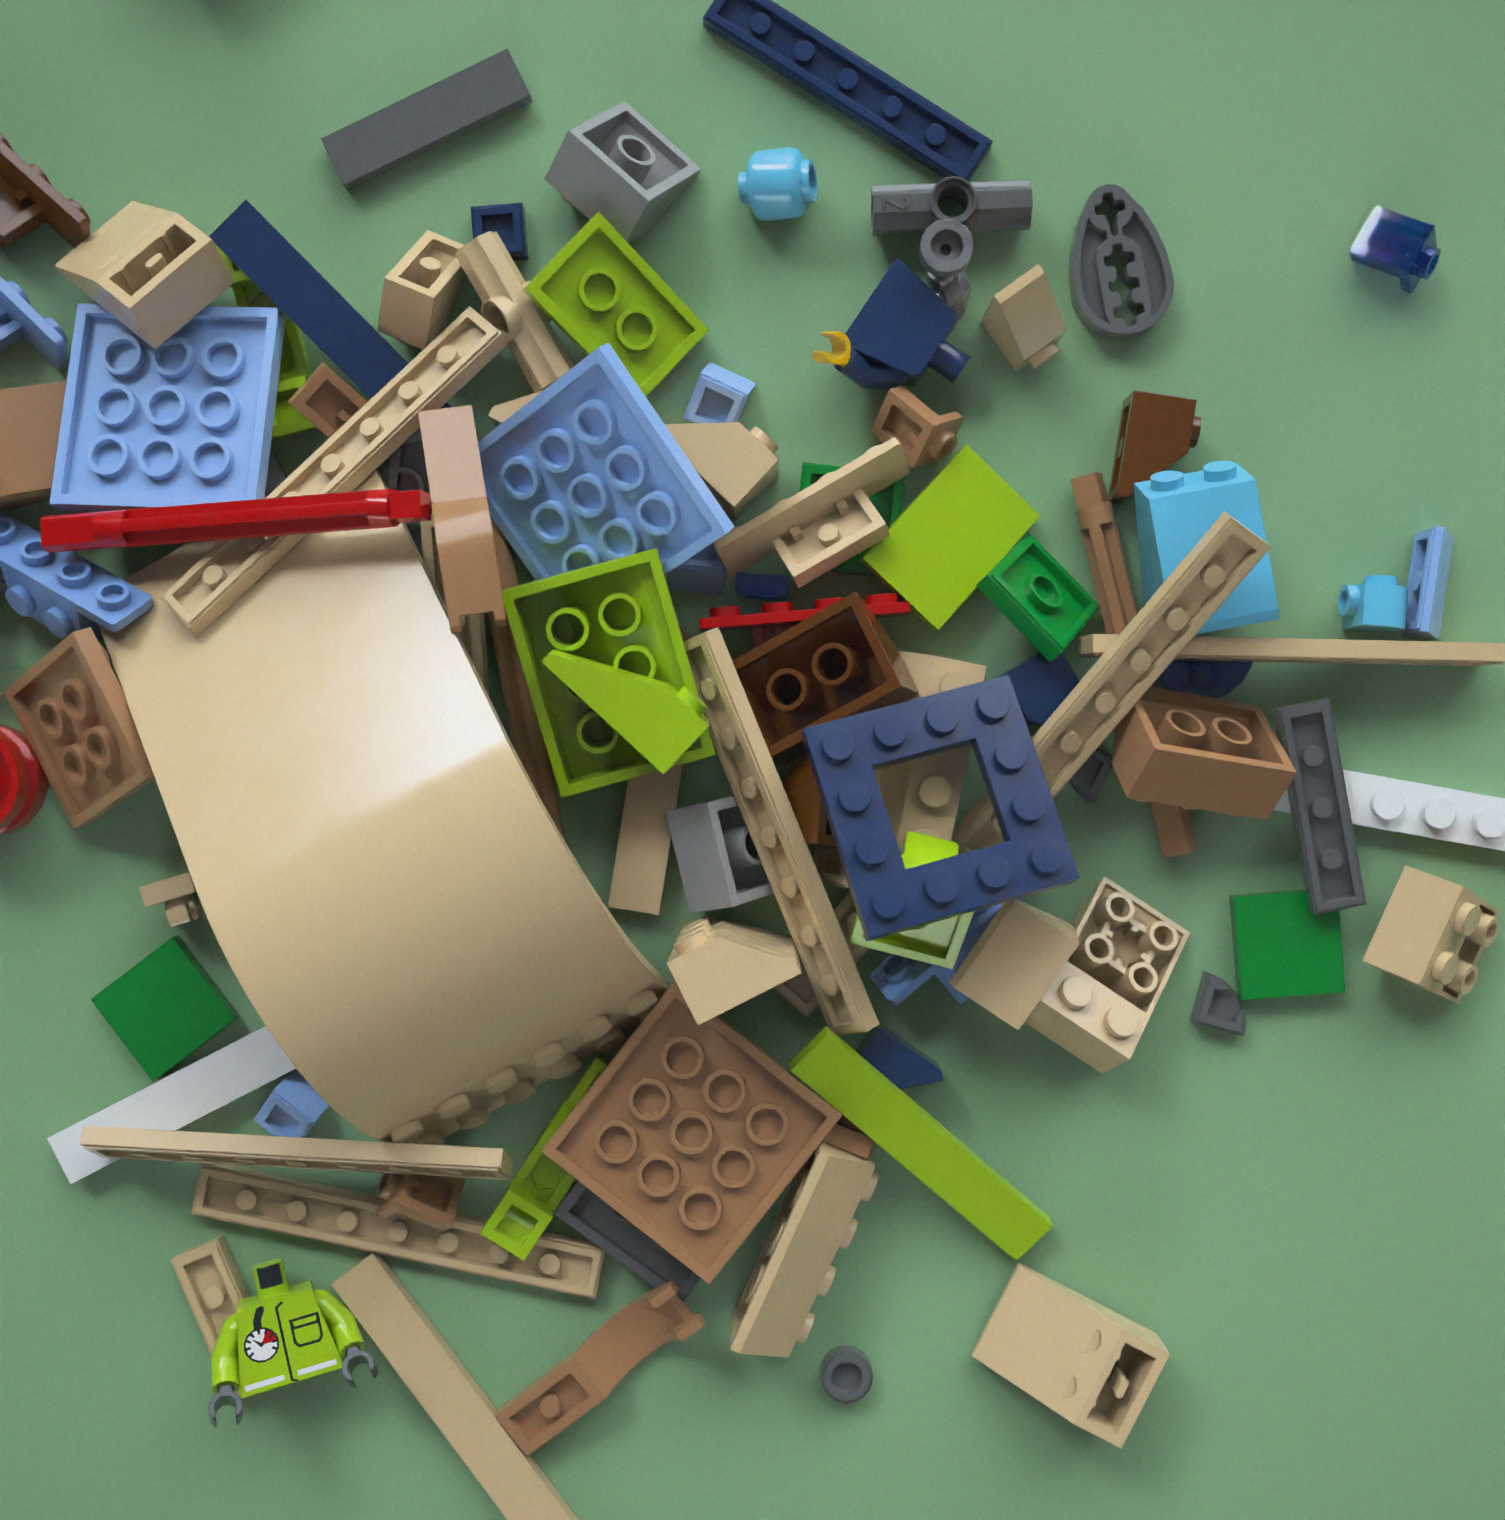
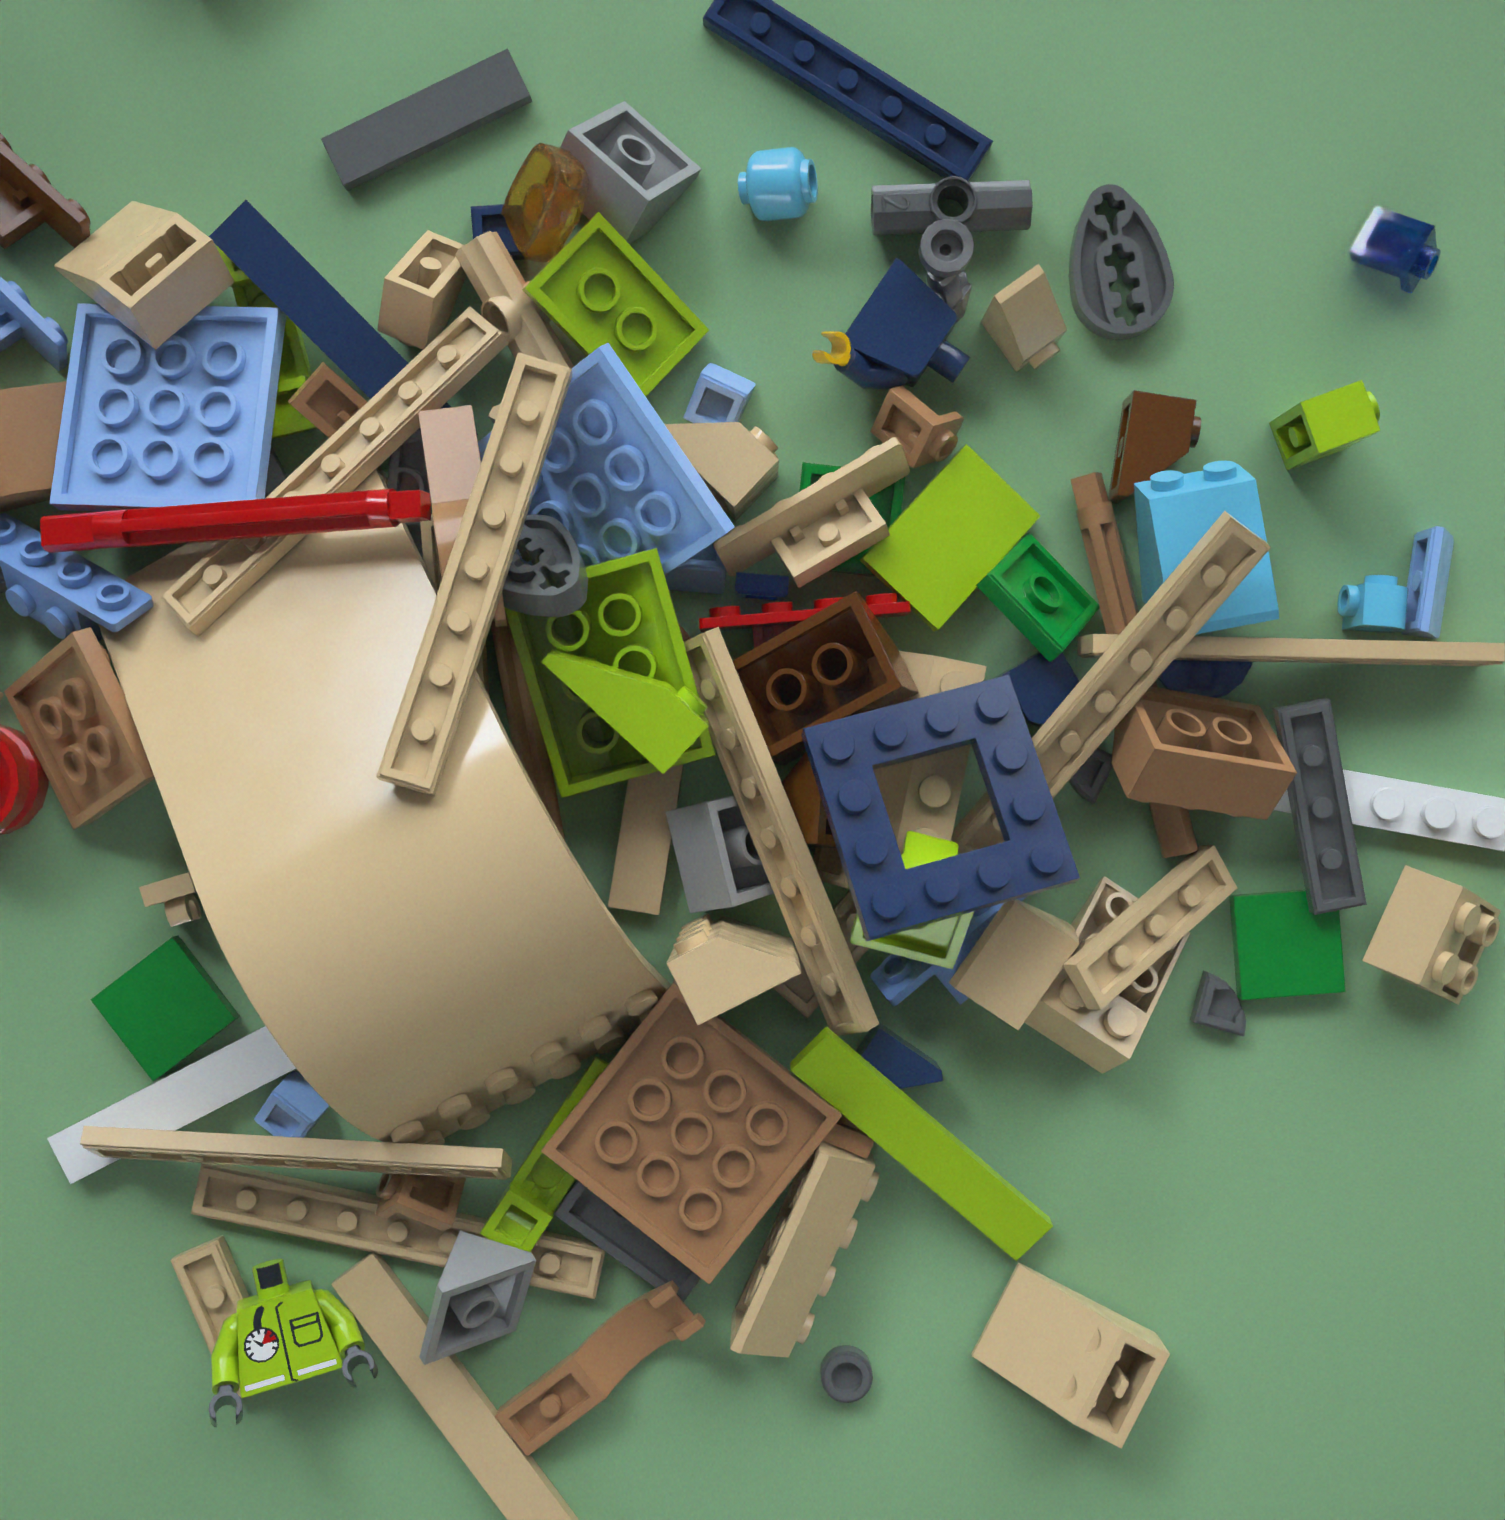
(475, 575): none -> tan tile
(476, 1296): none -> light grey slope
(545, 201): none -> clear orange piece
(558, 576): none -> dark grey piece
(1149, 927): none -> tan plate
(1326, 424): none -> lime brick

